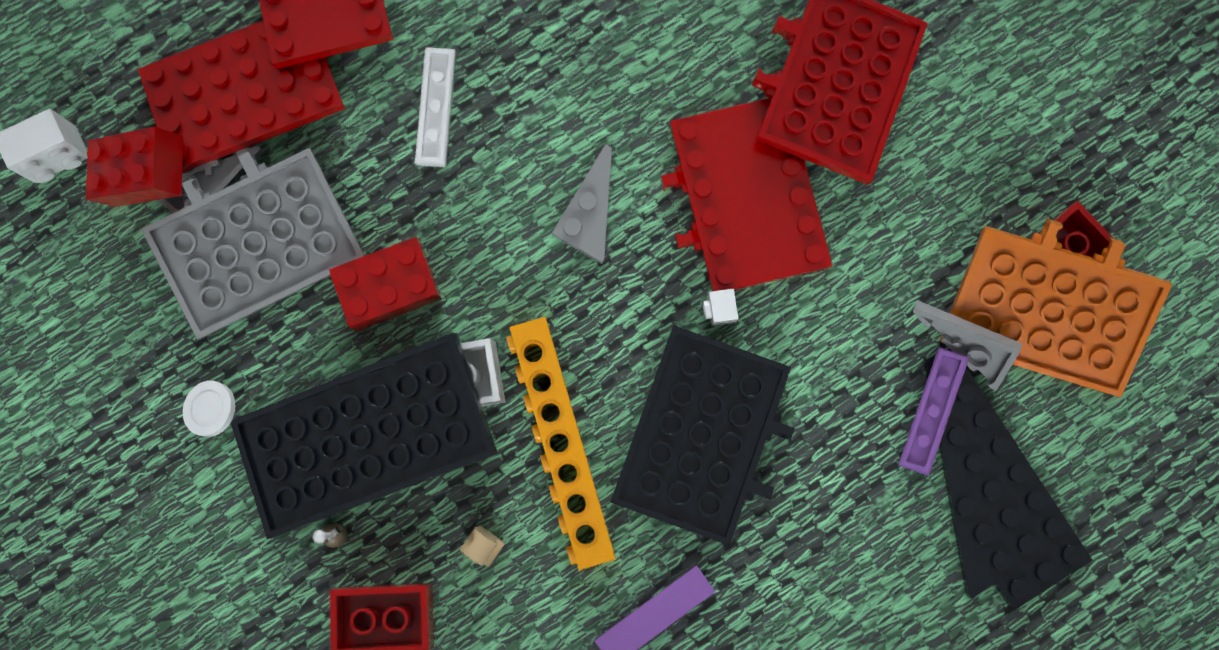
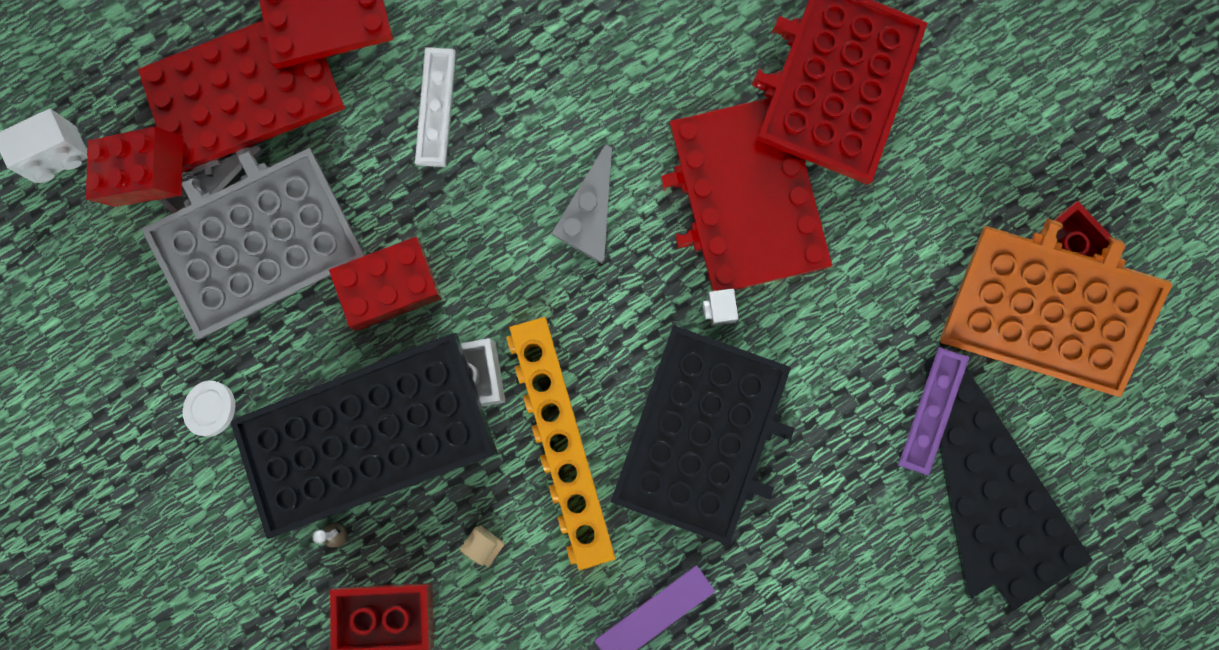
(986, 349): light grey wing -> none

